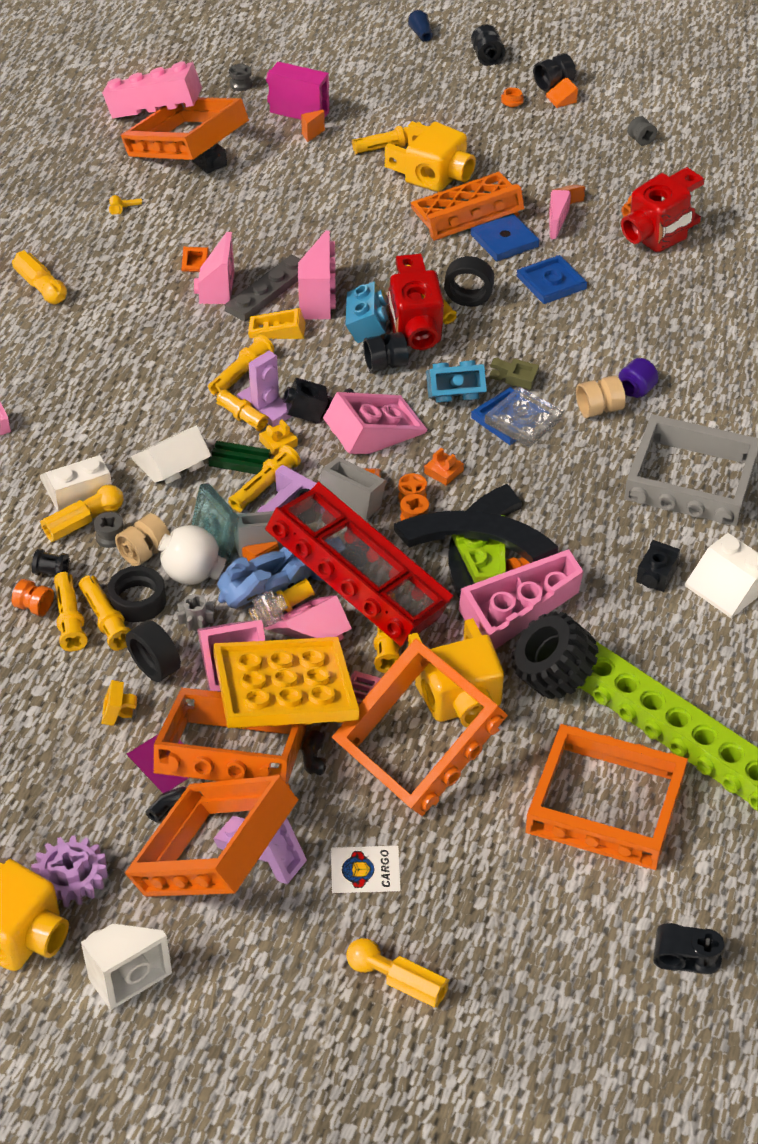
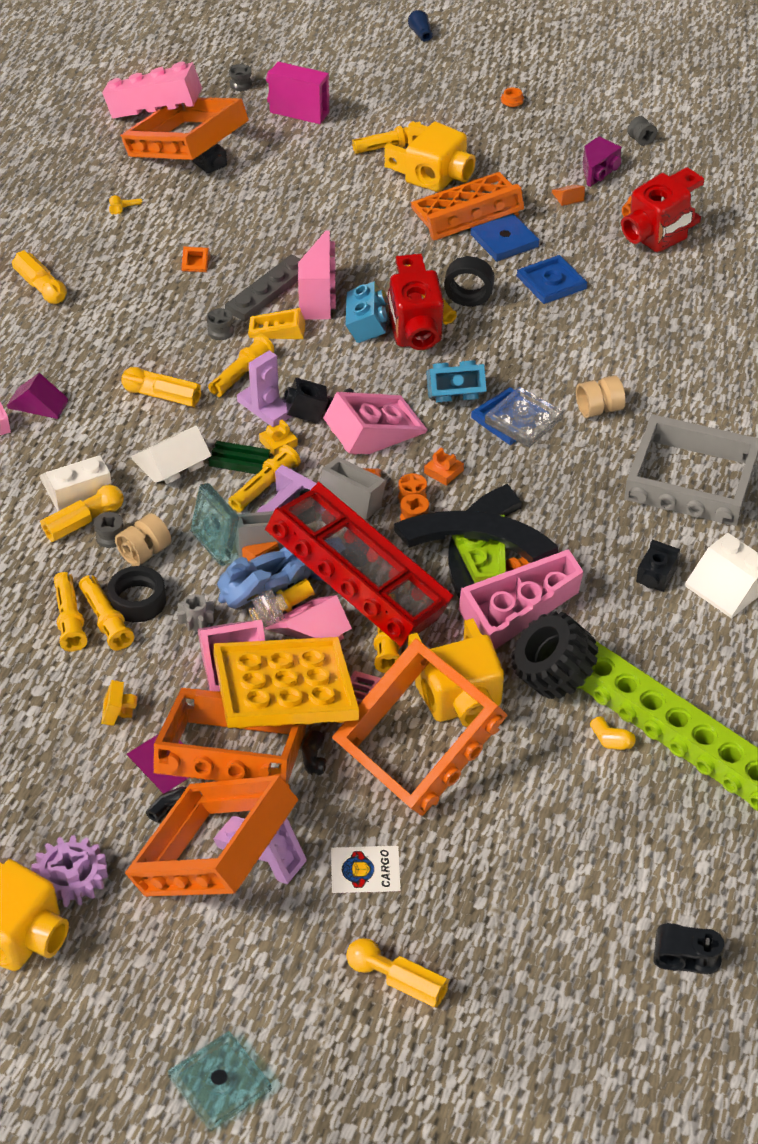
(29, 596): orange wheel -> none
(39, 398): none -> magenta slope
(49, 563): black bush -> none
(125, 961): white slope -> none
(153, 650): black tyre -> none
(161, 386): none -> yellow piece
(190, 555): white brick -> none
(217, 274): bright pink slope -> none
(219, 1080): none -> clear light blue tile
(220, 324): none -> dark grey wheel
(242, 410): yellow pin -> none
(312, 124): orange slope -> none
(386, 351): black wheel -> none
(488, 45): black wheel -> none
(516, 373): olive plate -> none
(551, 72): black wheel -> none
(558, 210): bright pink slope -> none
(563, 93): orange slope -> none
(598, 836): orange window -> none
(600, 159): none -> magenta slope
(612, 737): none -> yellow arm
(638, 377): dark purple head -> none

